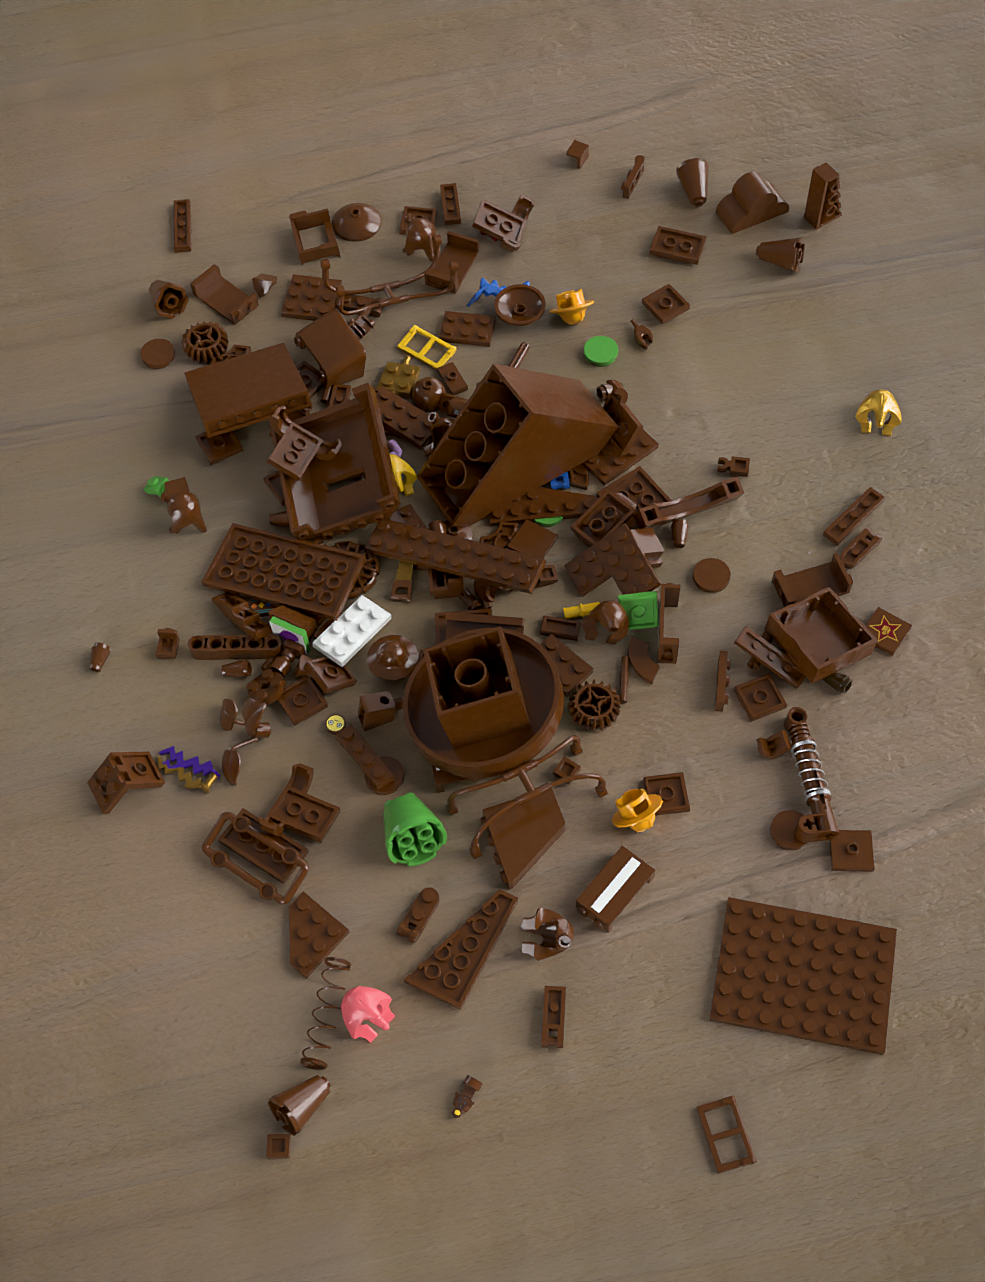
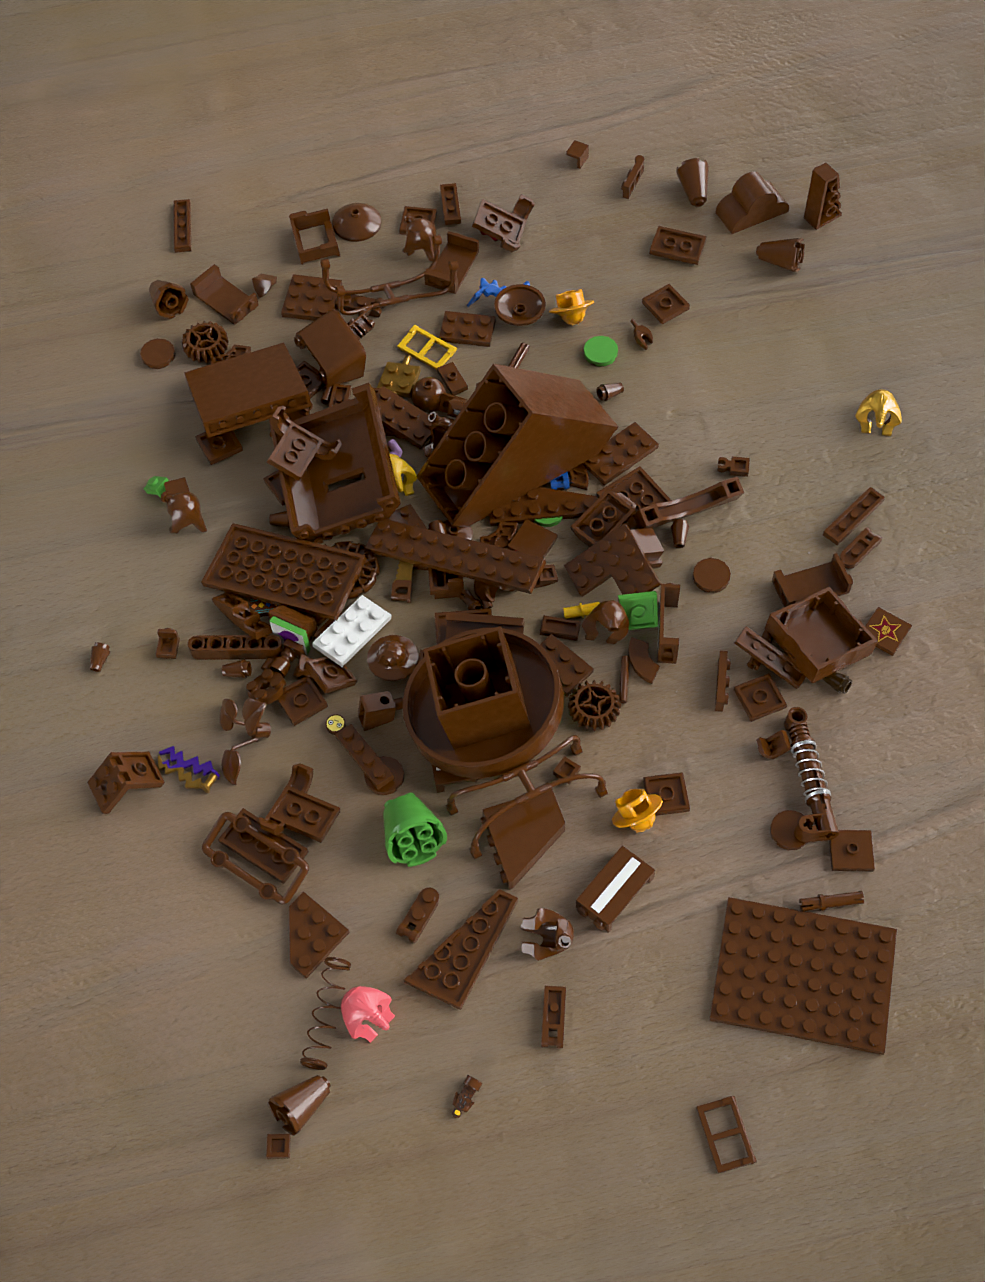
(628, 424): reddish brown piece -> none
(829, 901): none -> reddish brown pin

